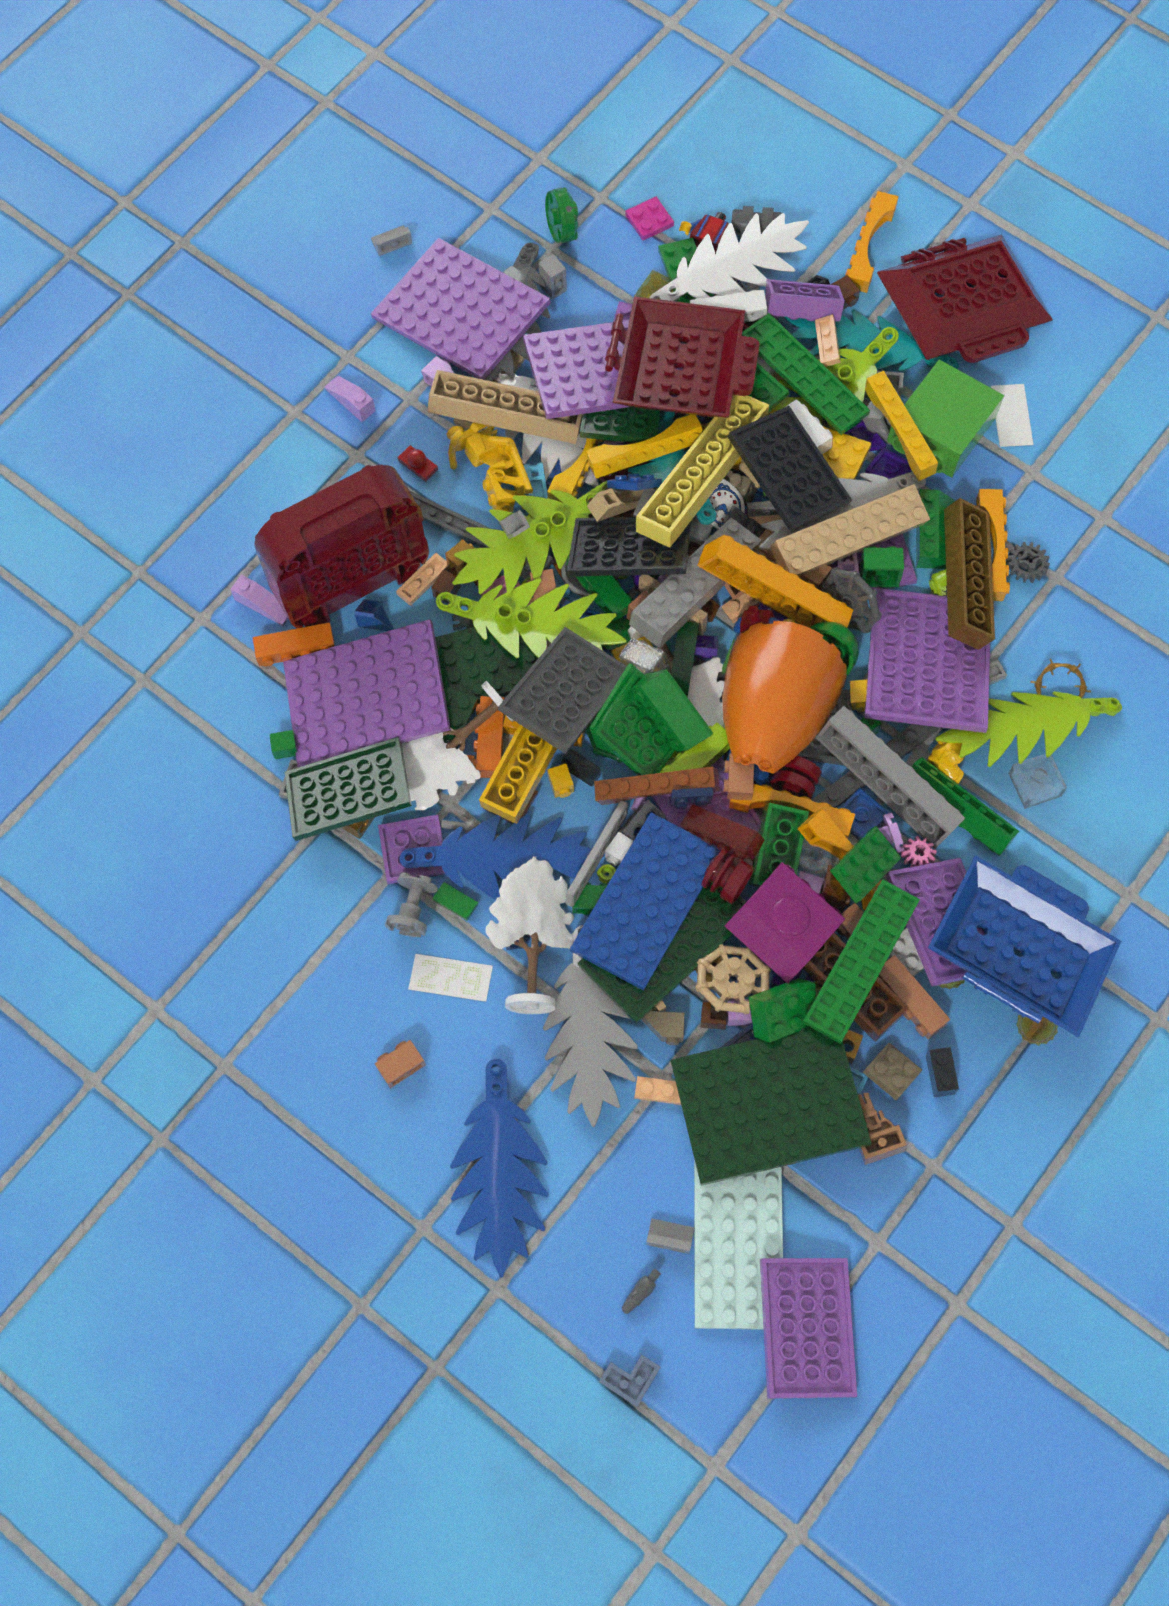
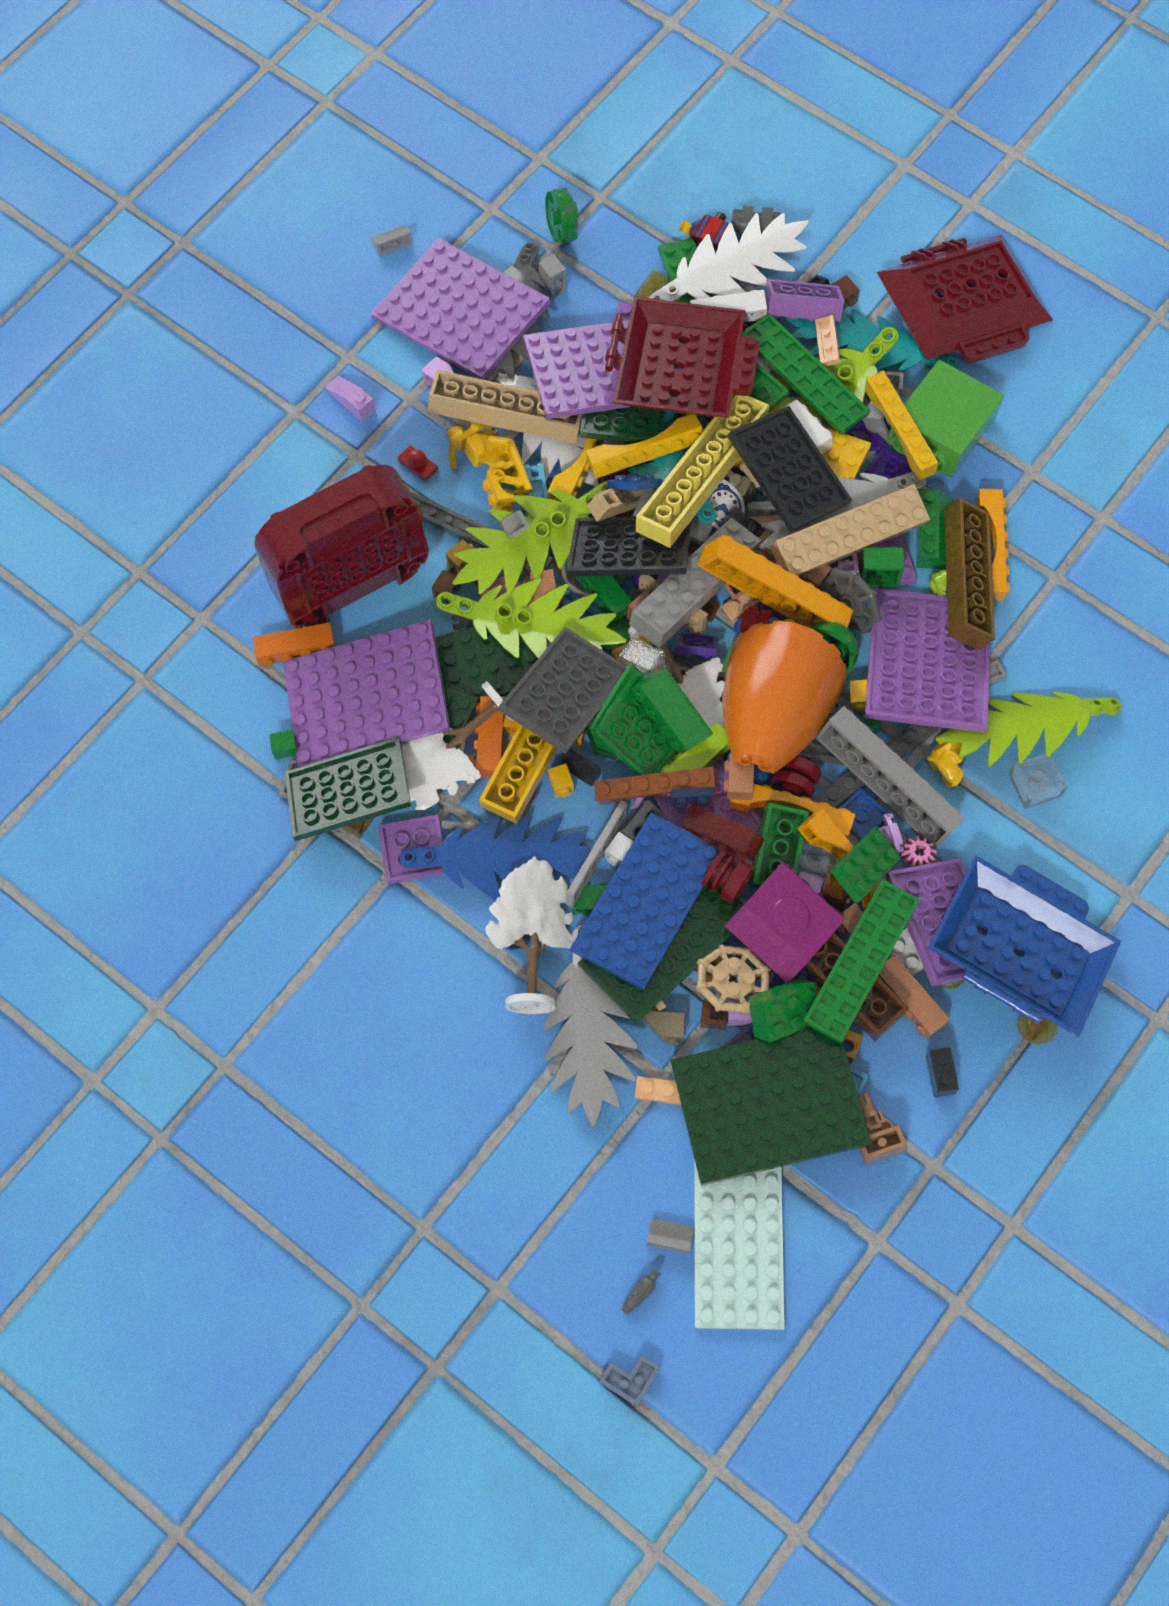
(258, 599): lavender slope -> none
(372, 615): blue slope -> none
(399, 1063): nougat brick -> none
(409, 912): light grey piece -> none
(422, 579): light nougat plate -> none
(450, 977): white sticker -> none
(455, 901): green tile -> none
(498, 1172): blue plant -> none
(607, 868): lime plate -> none
(649, 218): dark pink plate -> none
(684, 655): dark green slope -> none
(807, 1328): medium lavender plate -> none
(882, 210): light orange arch -> none
(892, 1071): dark tan plate -> none
(979, 819): green brick -> none
(1013, 416): white sticker -> none
(1029, 560): dark grey gear -> none
(1052, 666): pearl gold piece -> none

